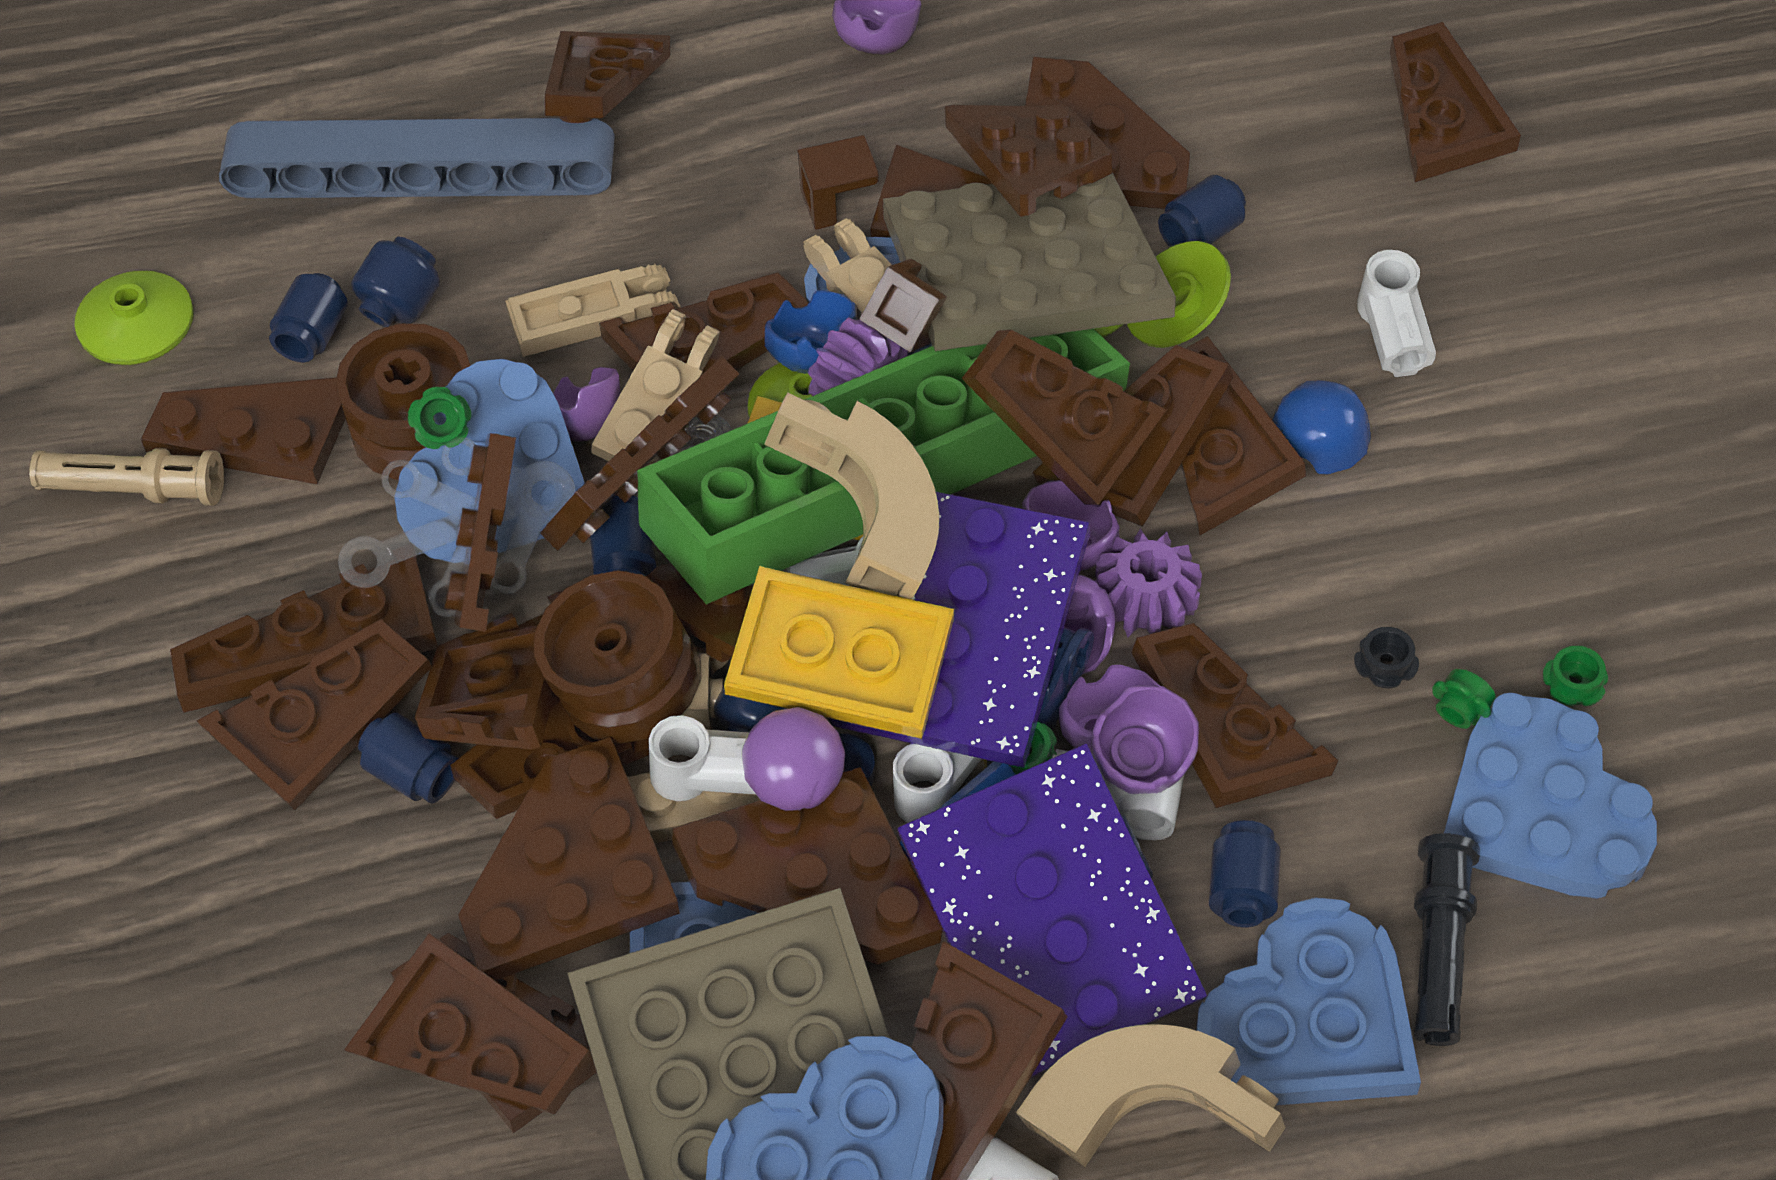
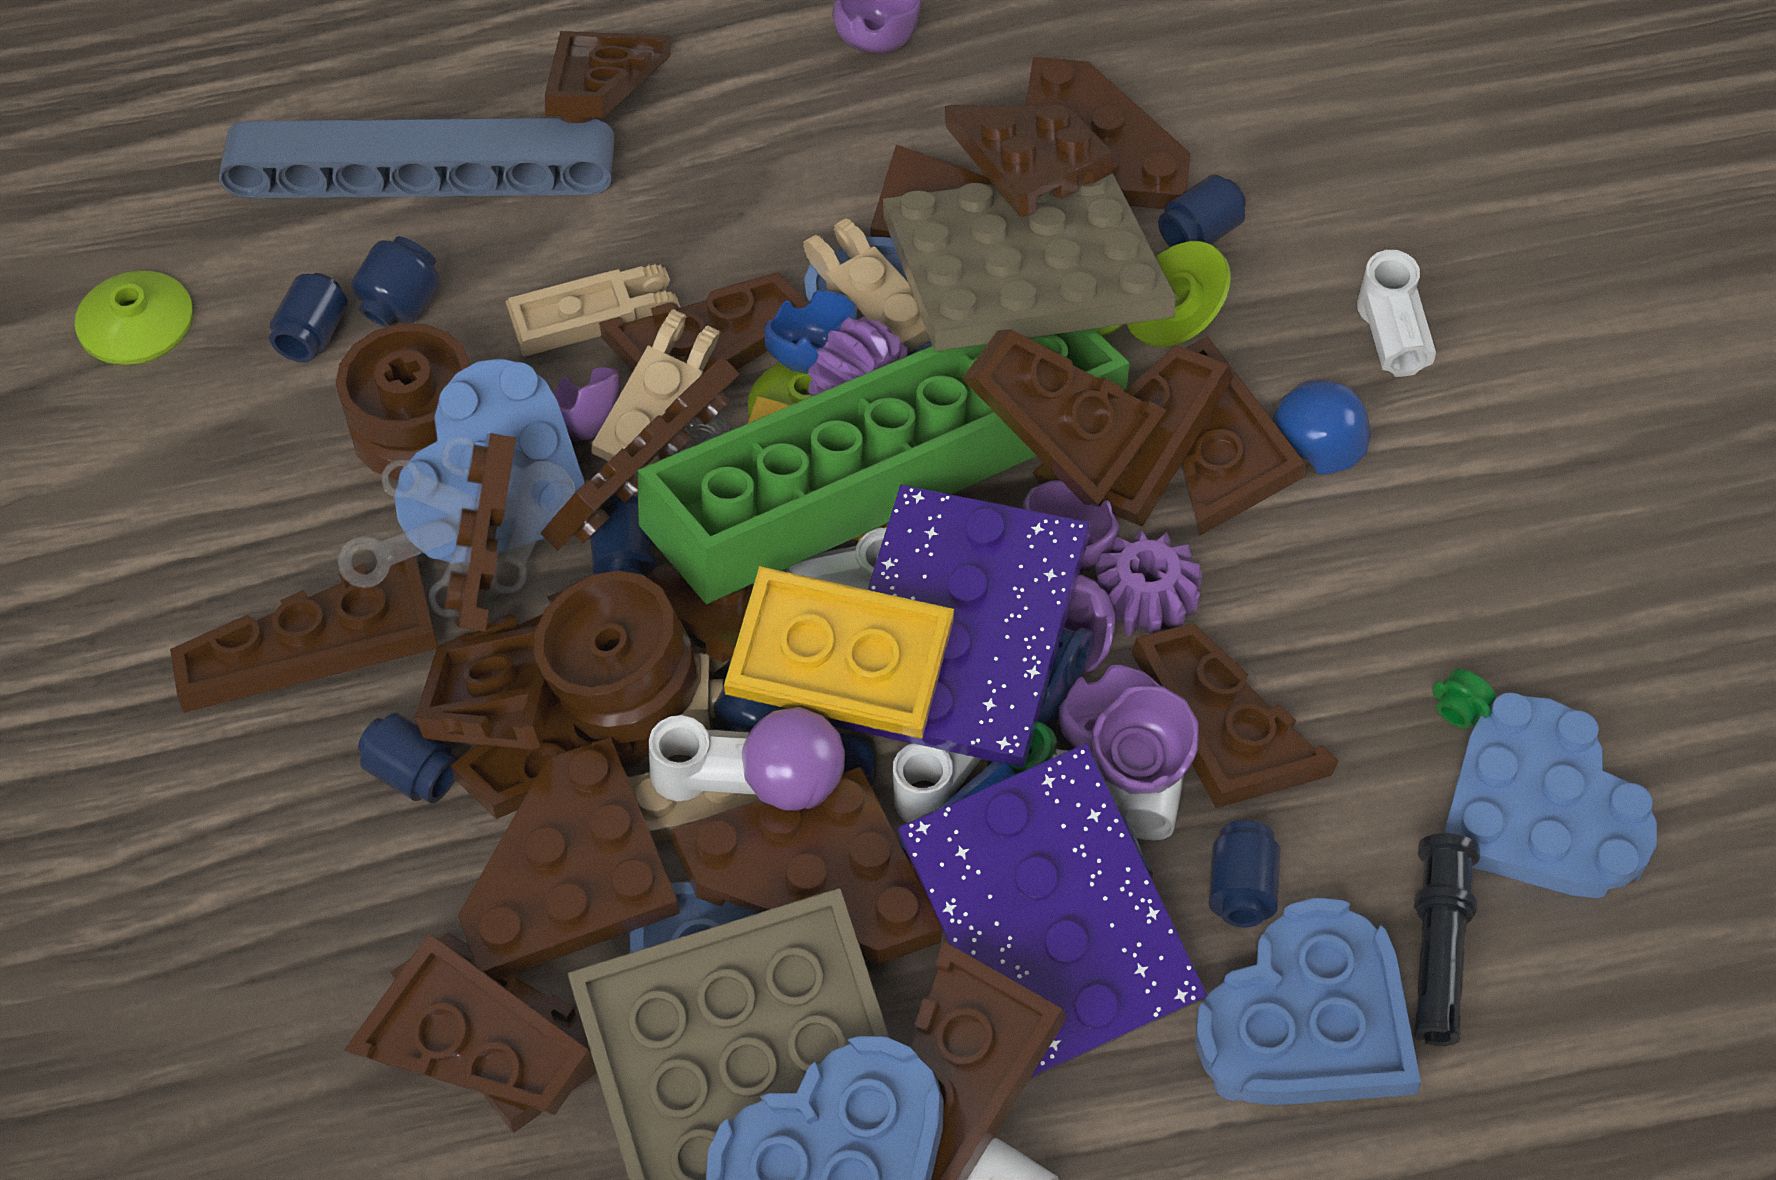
(155, 475): tan pin -> none
(255, 428): reddish brown wing -> none
(315, 717): reddish brown wing -> none
(422, 417): green plate -> none
(833, 170): reddish brown panel -> none
(882, 477): tan arch -> none
(903, 306): panel -> none
(1142, 1064): tan arch -> none
(1387, 644): black plate -> none
(1446, 105): reddish brown wing -> none
(1581, 664): green plate -> none

